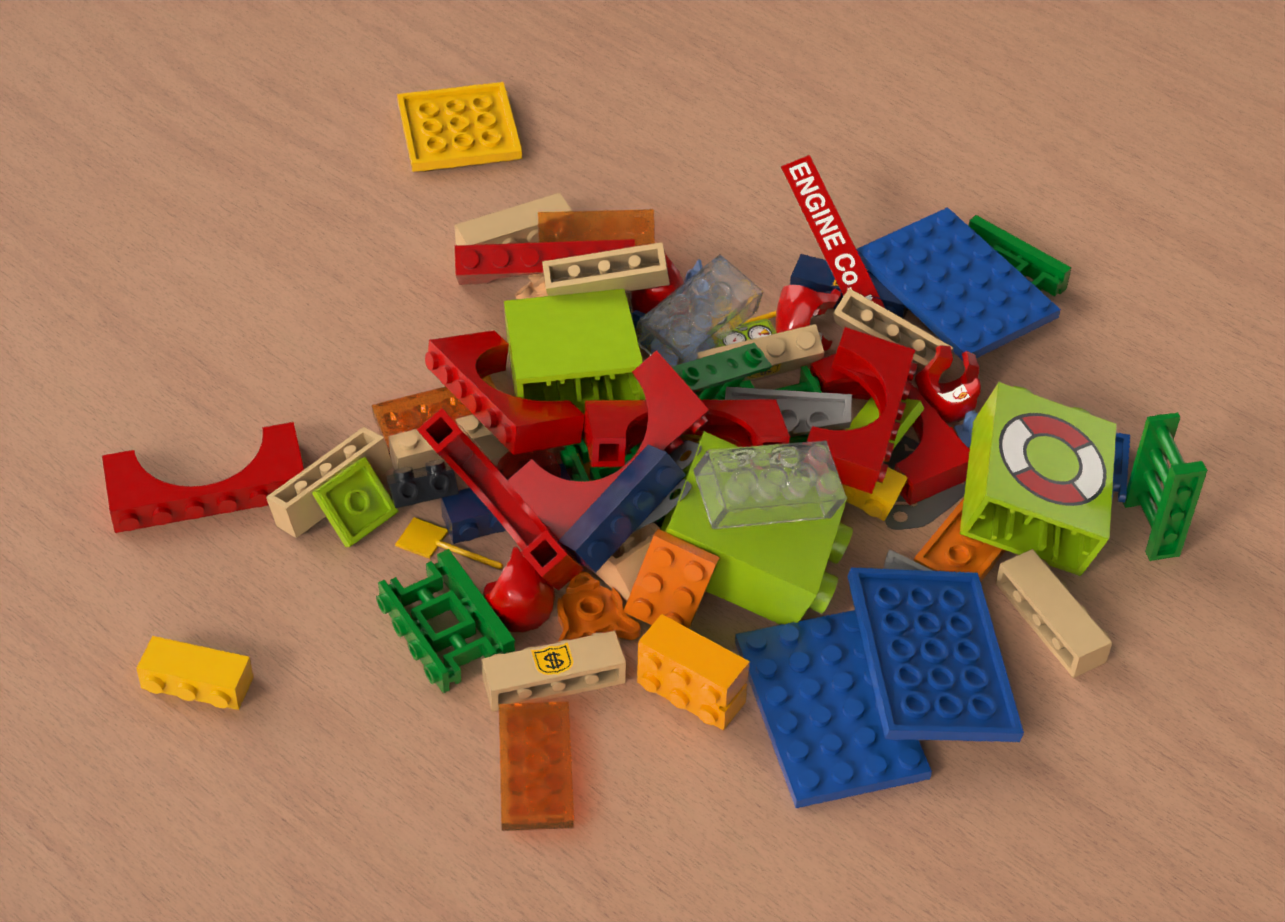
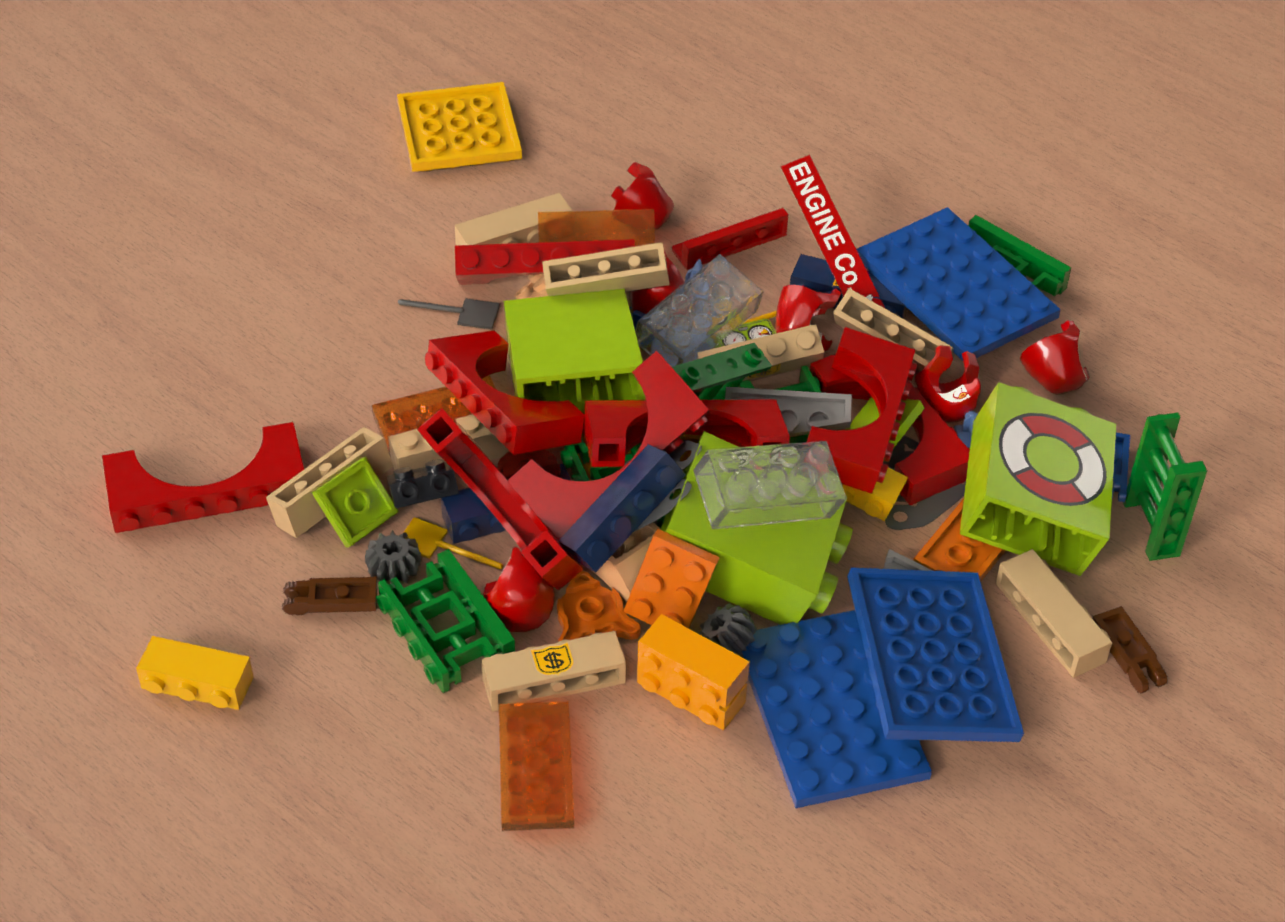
(330, 595): none -> reddish brown hinge
(393, 557): none -> dark grey gear
(472, 314): none -> dark grey piece
(644, 193): none -> red piece
(729, 628): none -> dark grey gear
(732, 238): none -> red panel
(1056, 361): none -> red piece
(1131, 649): none -> reddish brown hinge

